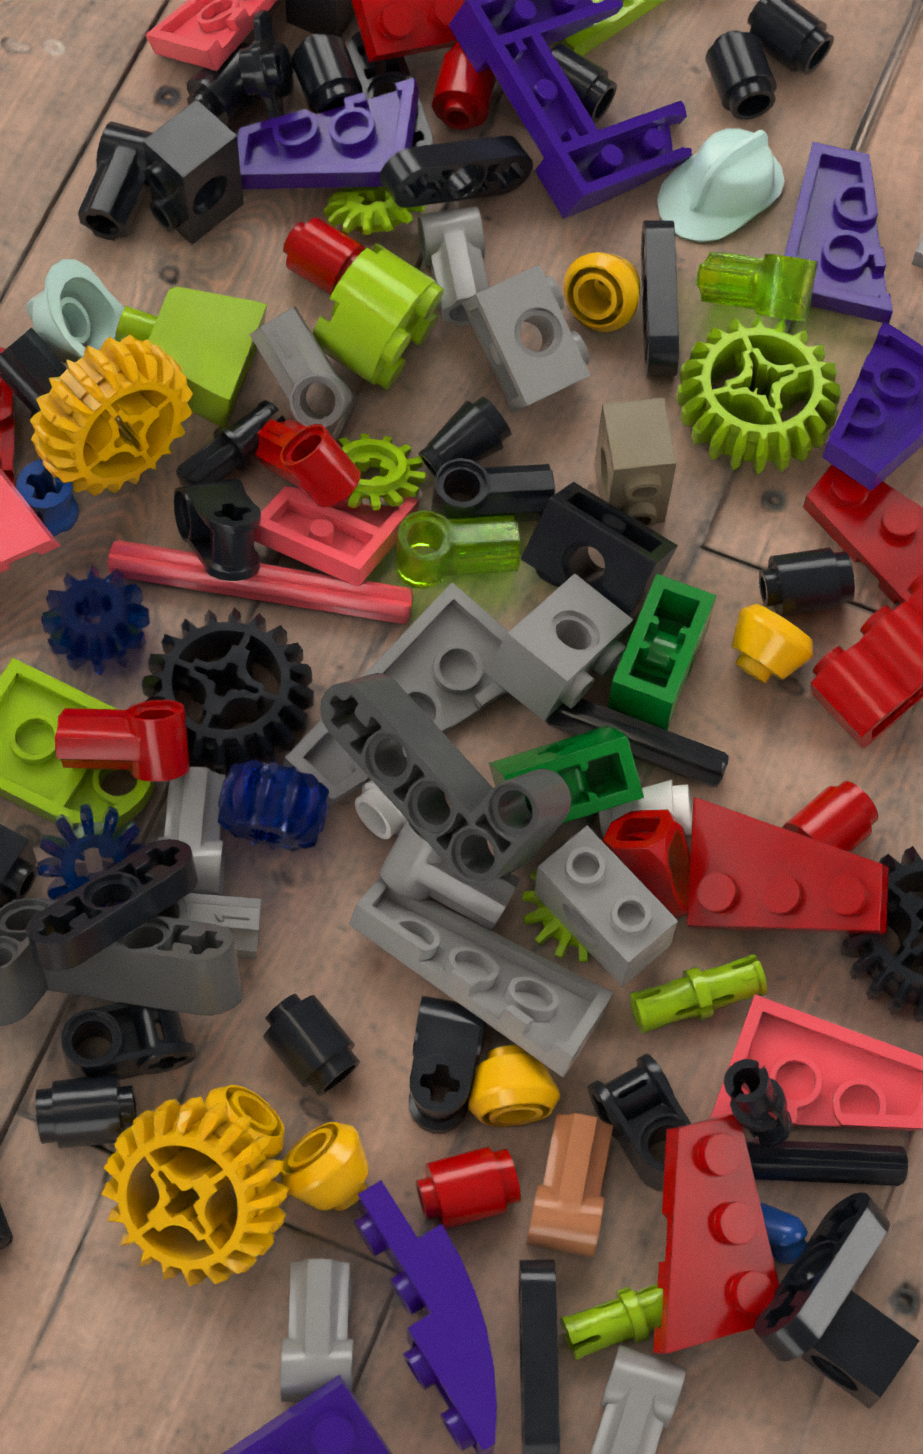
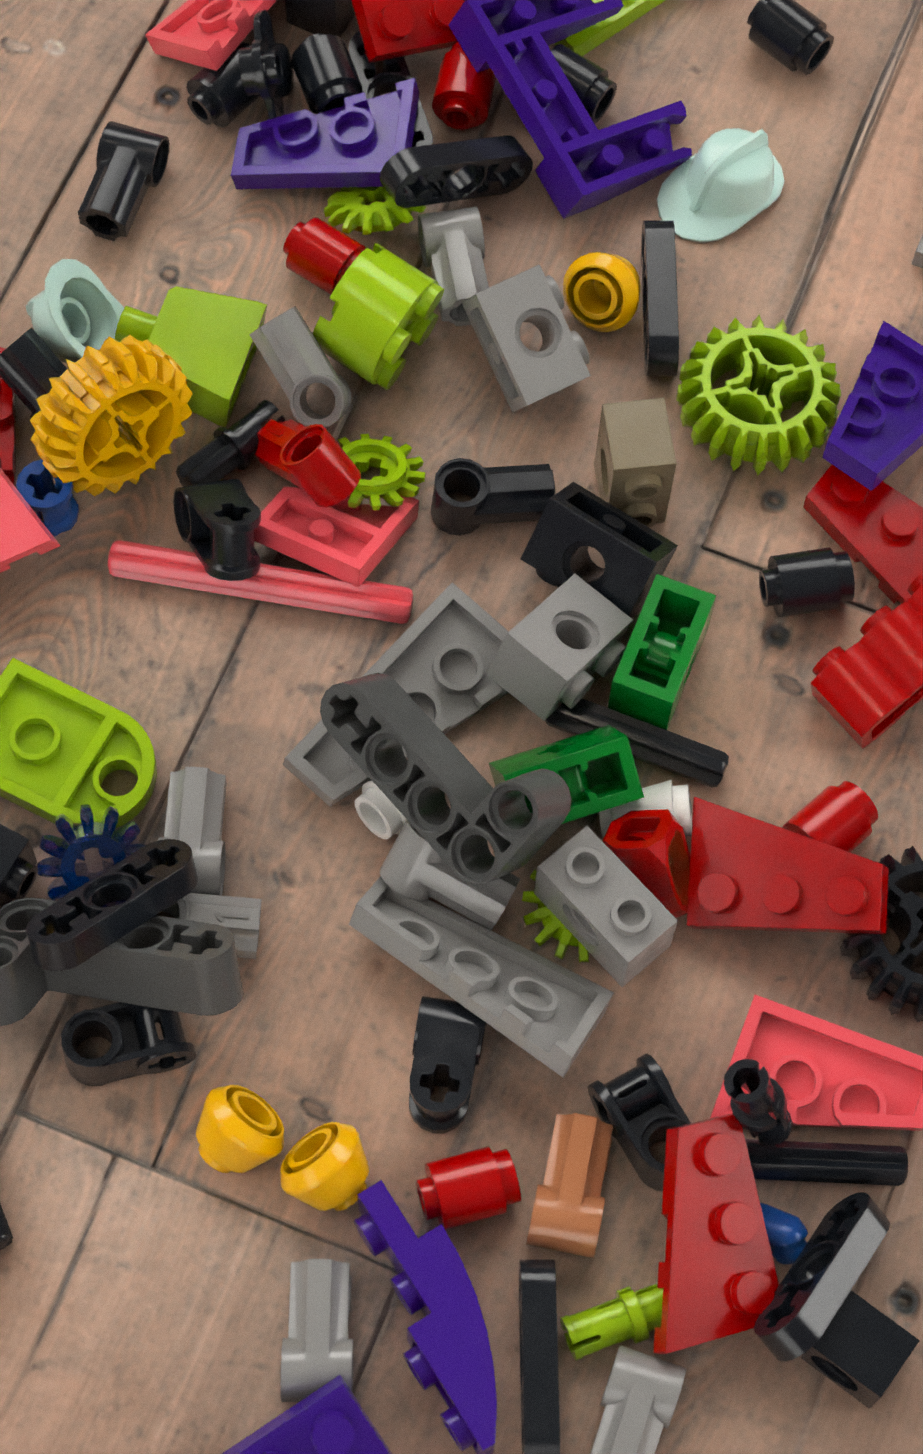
(72, 613): clear blue gear -> none
(84, 1111): black brick -> none
(142, 739): red piece -> none
(187, 1228): yellow gear -> none
(193, 172): black brick -> none
(272, 716): black gear -> none
(273, 805): clear blue gear -> none
(310, 1043): black brick -> none
(460, 545): clear neon green piece -> none
(469, 434): black cone -> none
(512, 1089): yellow cone -> none
(698, 993): lime pin -> none
(741, 74): black brick -> none
(769, 285): clear neon green piece -> none
(769, 644): yellow cone -> none
(840, 232): wing -> none

